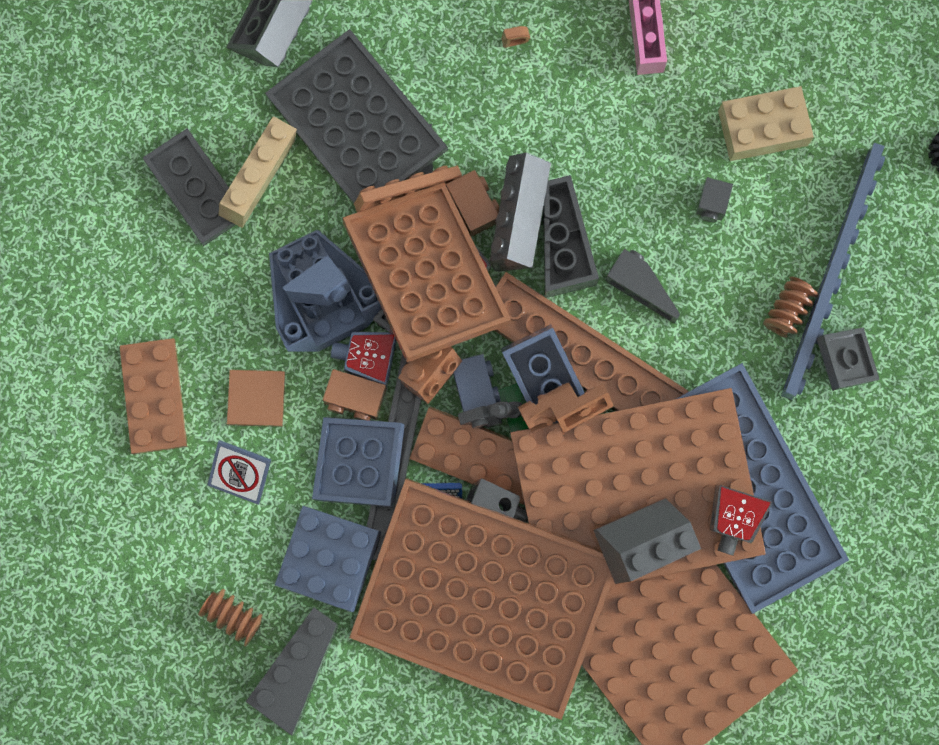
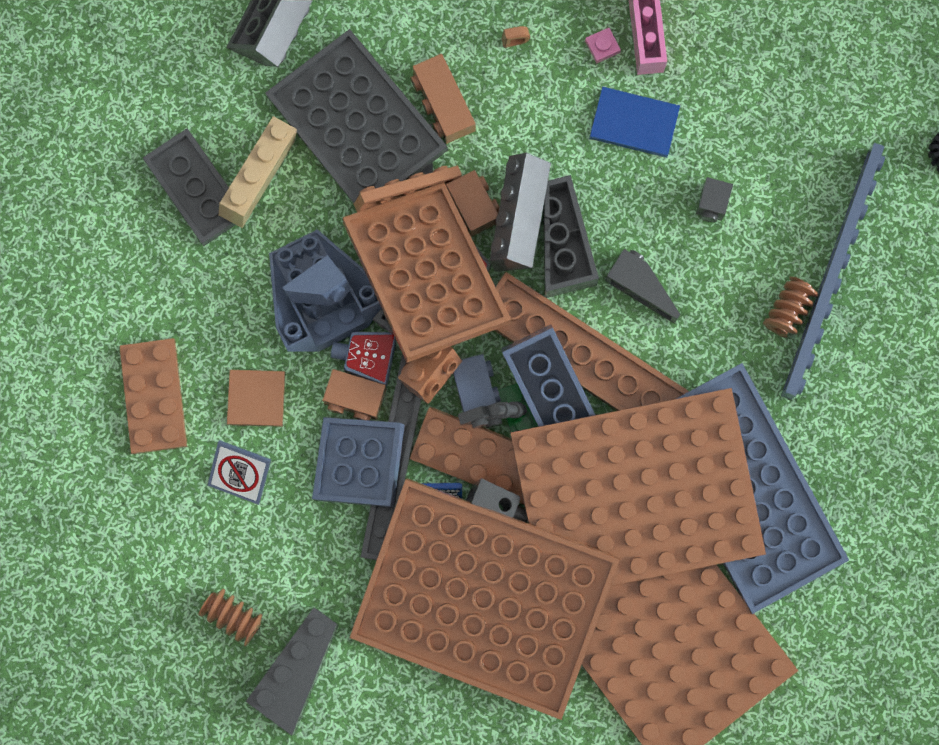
(328, 558): sand blue plate -> none
(442, 99): none -> nougat brick
(565, 407): nougat plate -> none
(602, 45): none -> bright pink plate
(634, 122): none -> blue tile
(646, 541): dark grey slope -> none
(736, 517): red torso -> none
(765, 123): tan brick -> none
(847, 358): dark grey plate -> none

